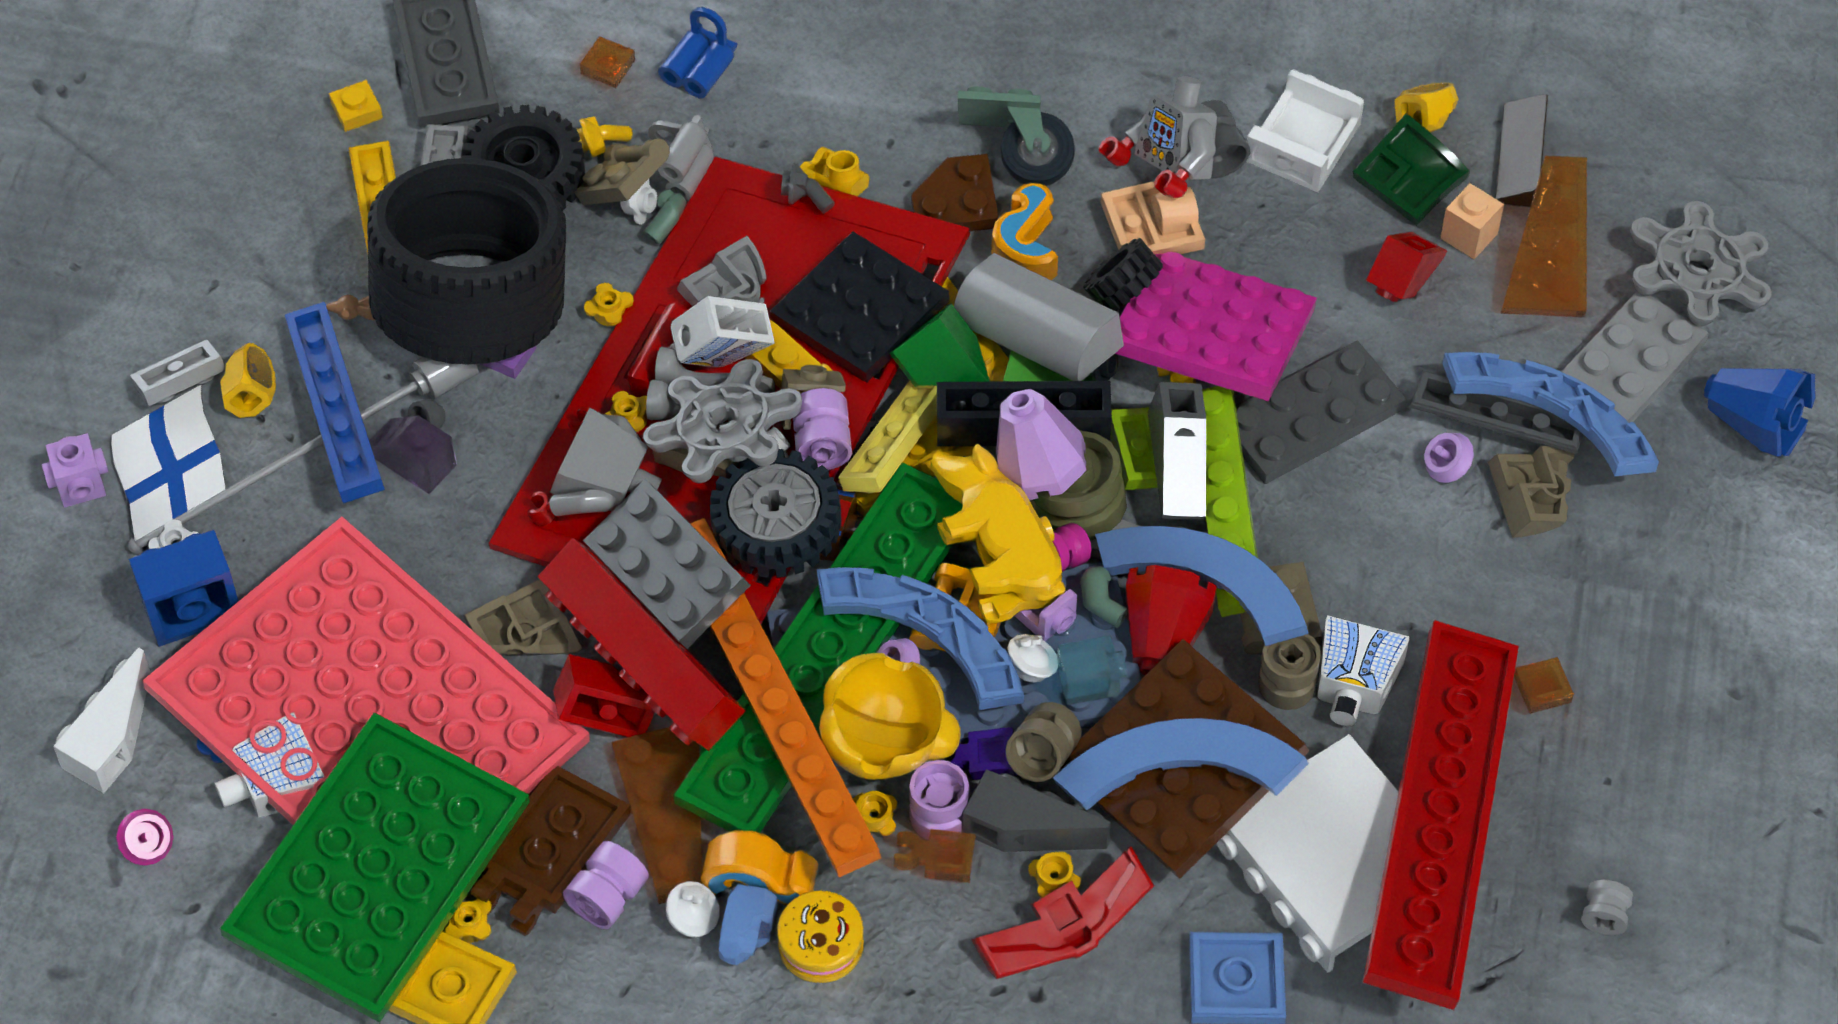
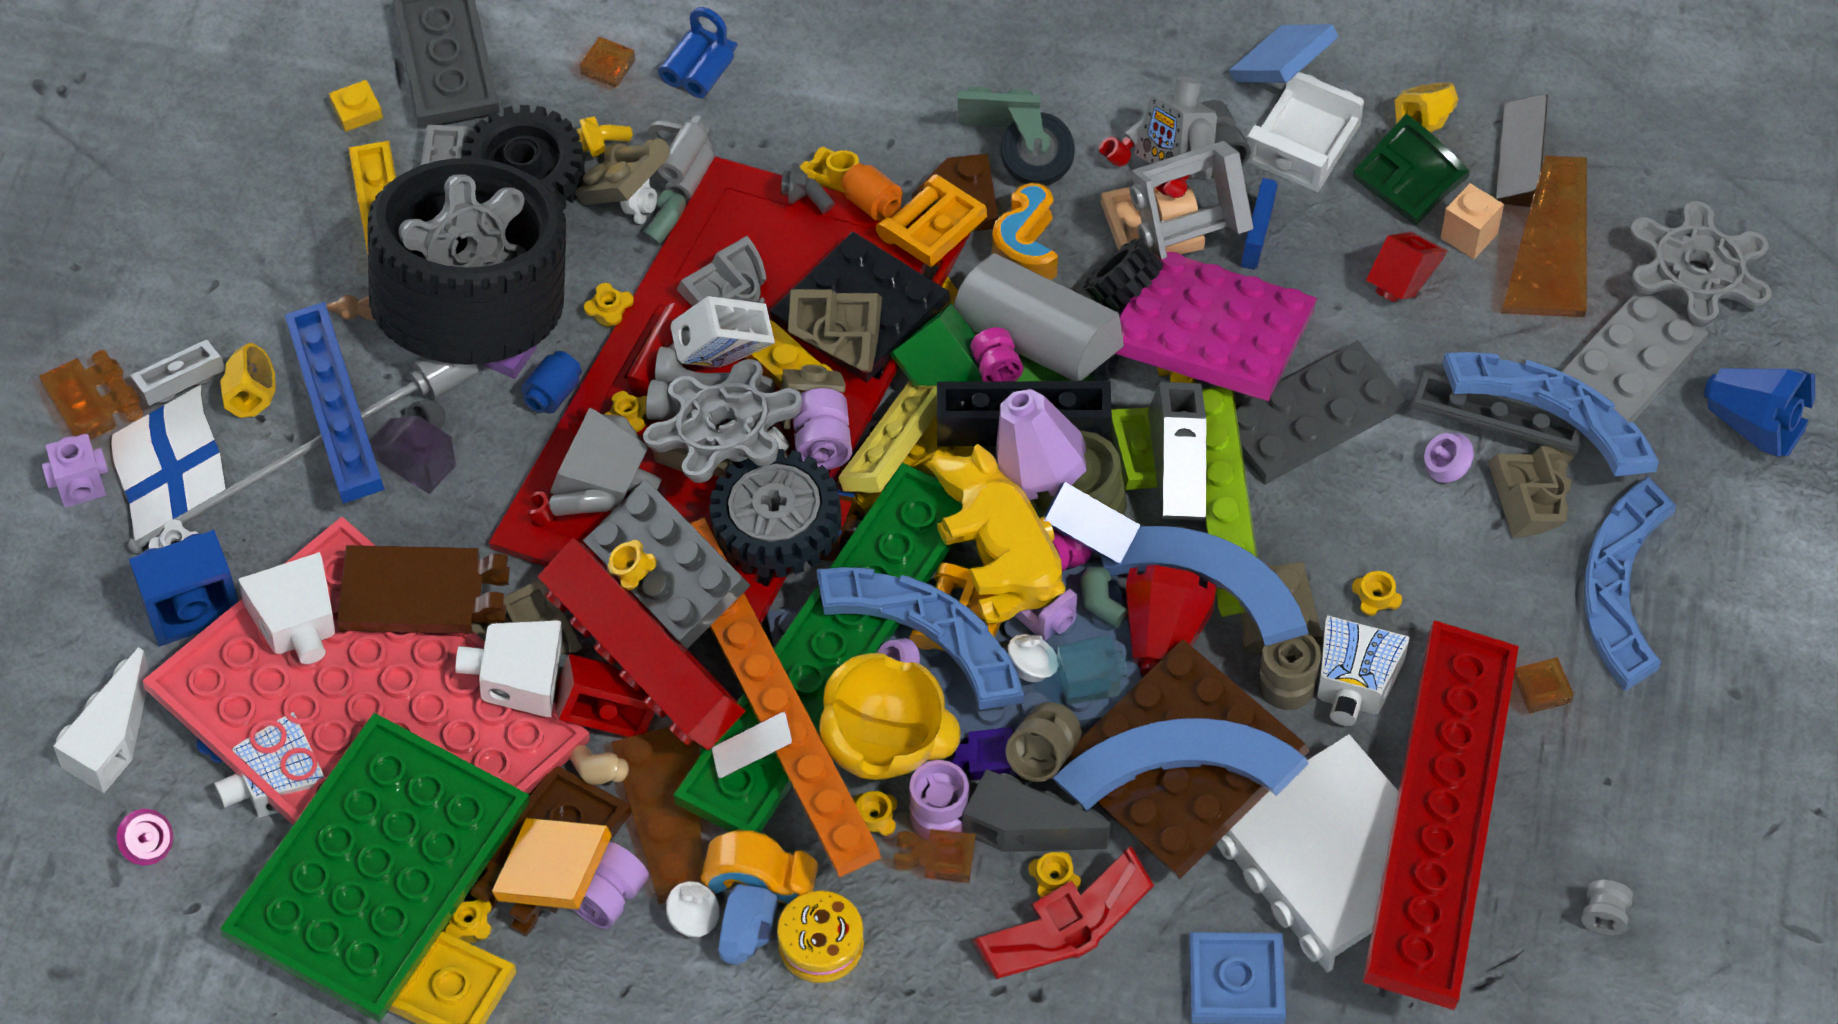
(78, 400): none -> clear orange plate
(291, 606): none -> white torso
(420, 589): none -> reddish brown tile
(463, 218): none -> light grey plate
(516, 665): none -> white torso
(551, 382): none -> blue brick
(552, 863): none -> light orange tile
(600, 767): none -> tan arm
(623, 557): none -> yellow plate
(752, 745): none -> white sticker
(838, 323): none -> dark tan slope
(872, 191): none -> orange brick
(939, 227): none -> light orange plate
(996, 355): none -> dark pink wheel
(1091, 523): none -> tile
(1230, 212): none -> light grey panel
(1260, 220): none -> blue tile
(1284, 53): none -> medium blue tile
(1376, 582): none -> yellow plate
(1608, 582): none -> medium blue tile

